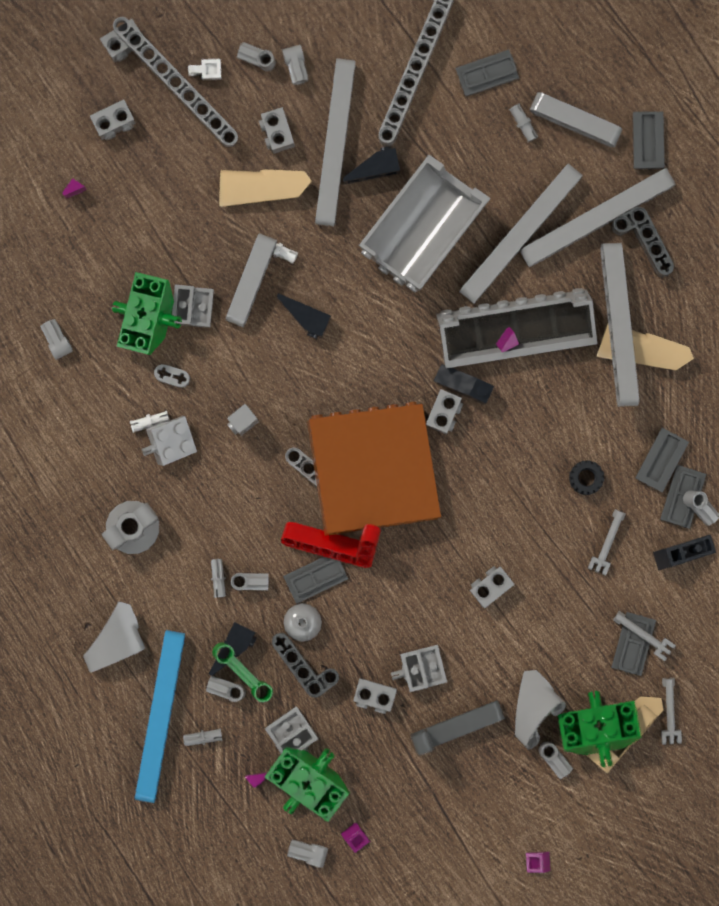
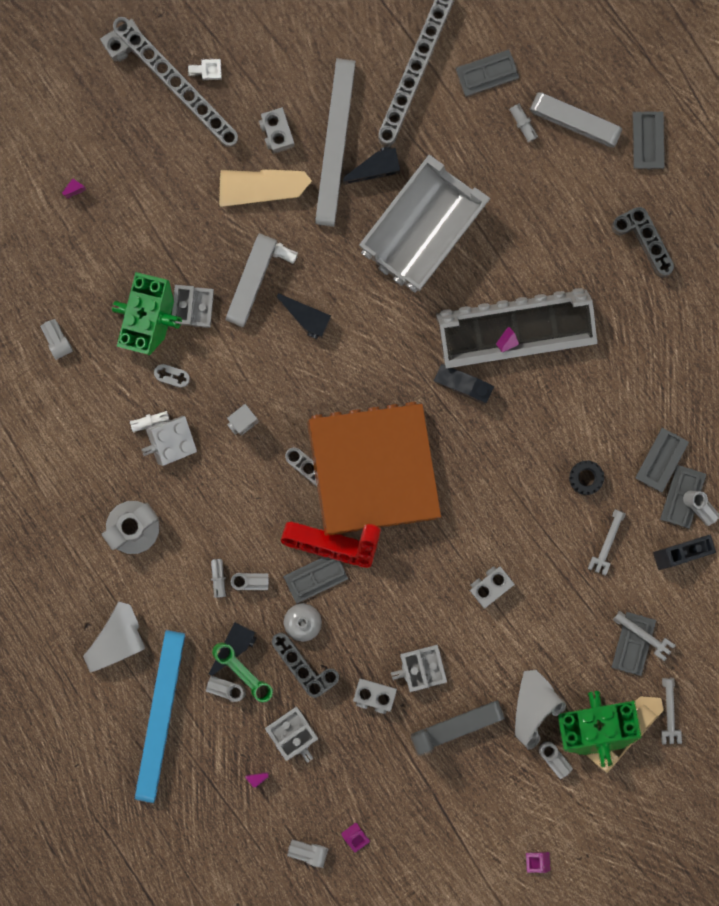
(110, 115): light grey brick -> none
(202, 737): light grey axle -> none
(255, 56): light grey piece -> none
(295, 61): light grey piece -> none
(308, 781): green slope -> none
(439, 410): light grey brick -> none
(521, 233): light grey beam -> none
(597, 217): light grey beam -> none
(619, 325): light grey beam -> none
(651, 351): tan panel -> none

